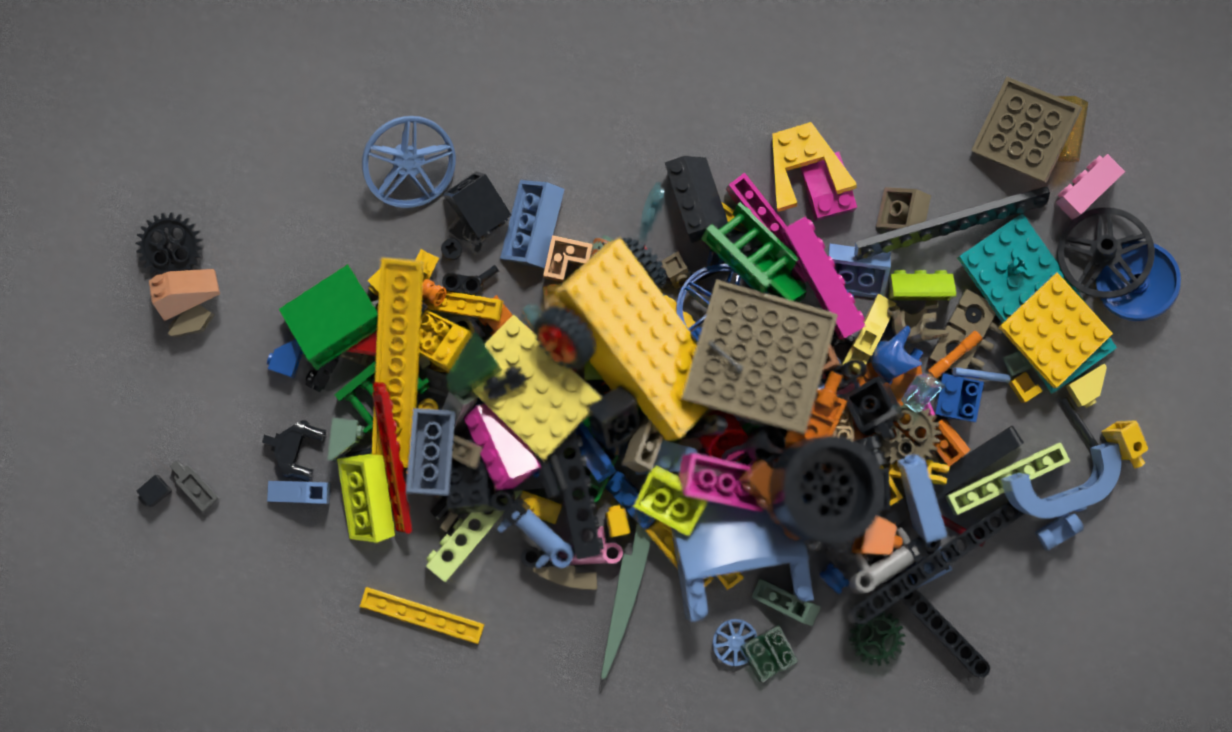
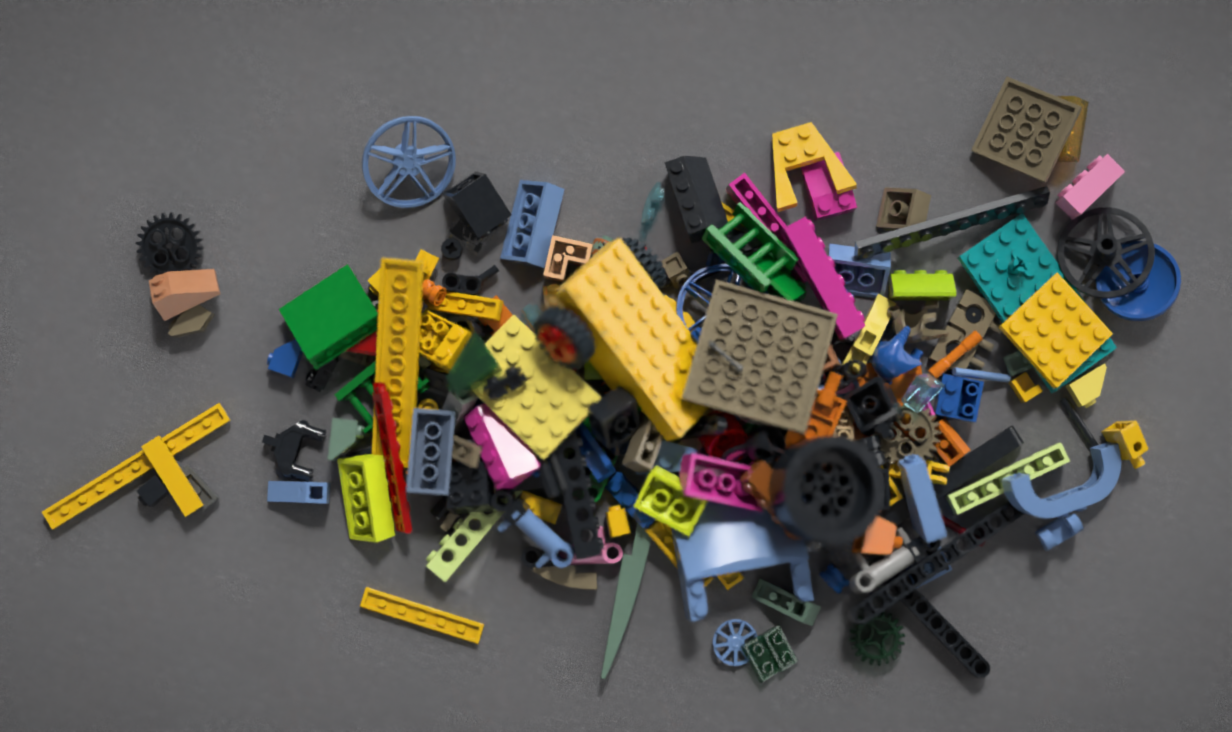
(133, 467): none -> yellow plate
(172, 476): none -> yellow tile

